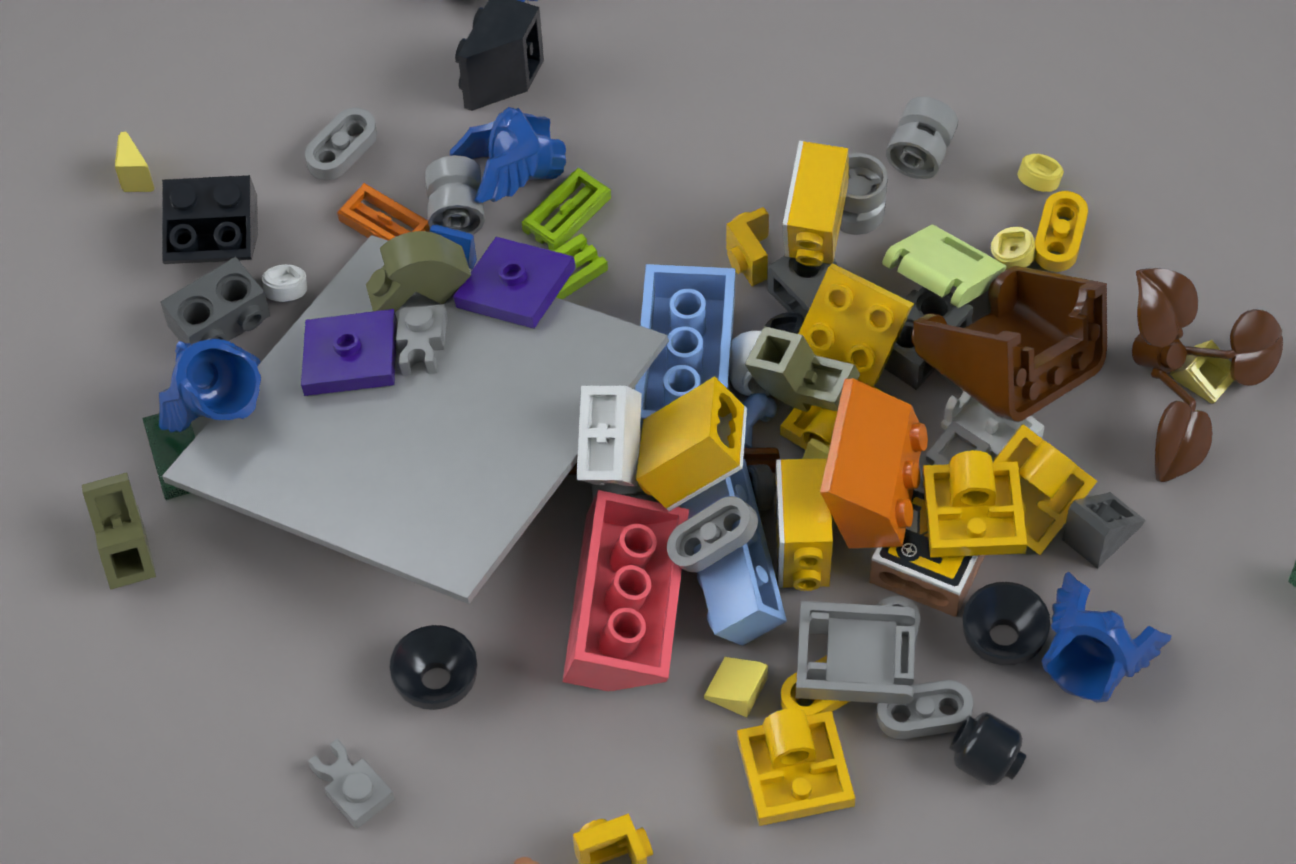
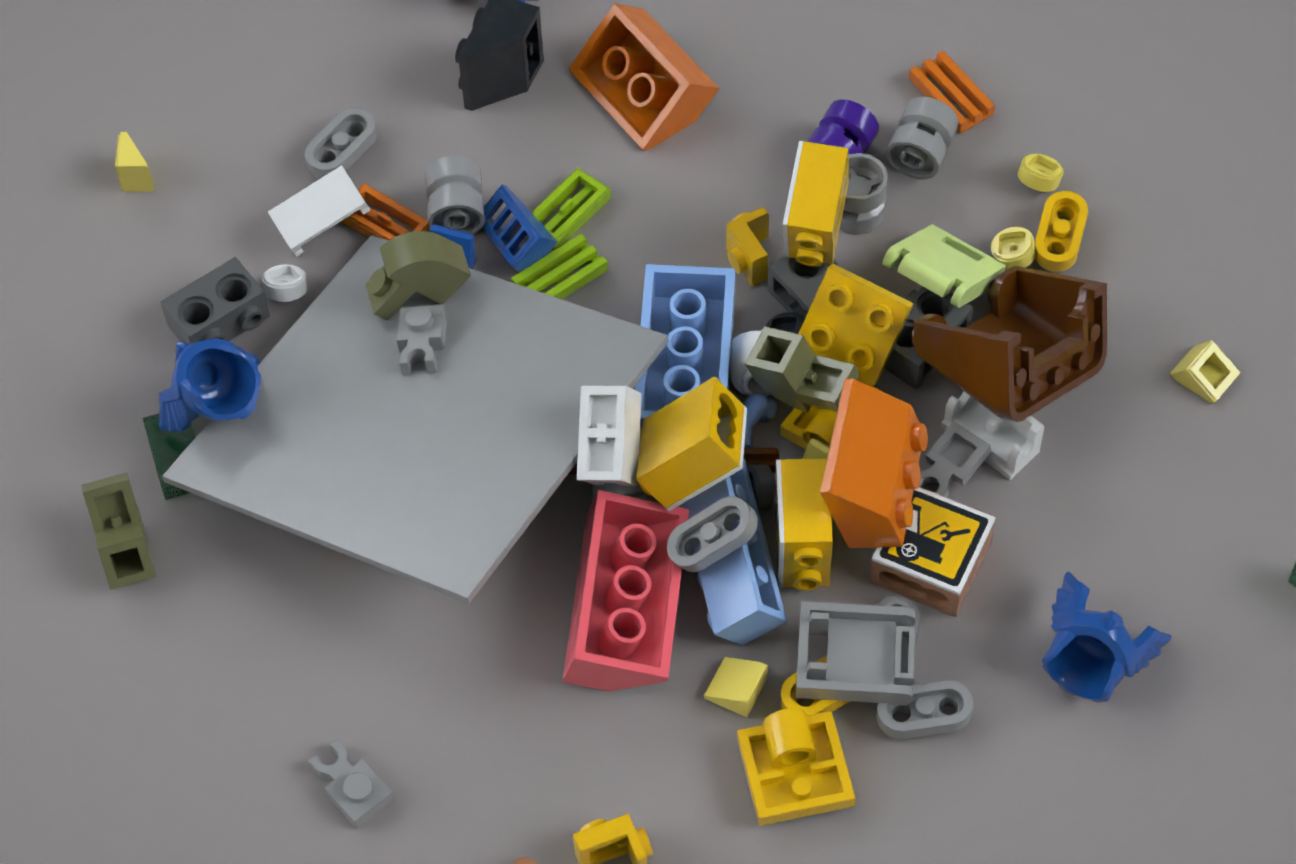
(208, 219): black slope -> none
(317, 208): none -> white hinge
(349, 352): dark purple plate -> none
(429, 649): black piece -> none
(515, 282): dark purple plate -> none
(517, 151): blue helmet -> none
(539, 241): none -> blue slope
(642, 76): none -> orange slope
(847, 126): none -> dark purple wheel
(957, 88): none -> orange tile
(974, 507): yellow plate -> none
(988, 748): black head -> none
(1006, 605): black piece -> none
(1047, 484): yellow plate -> none
(1099, 526): dark grey slope -> none
(1166, 306): reddish brown plant -> none

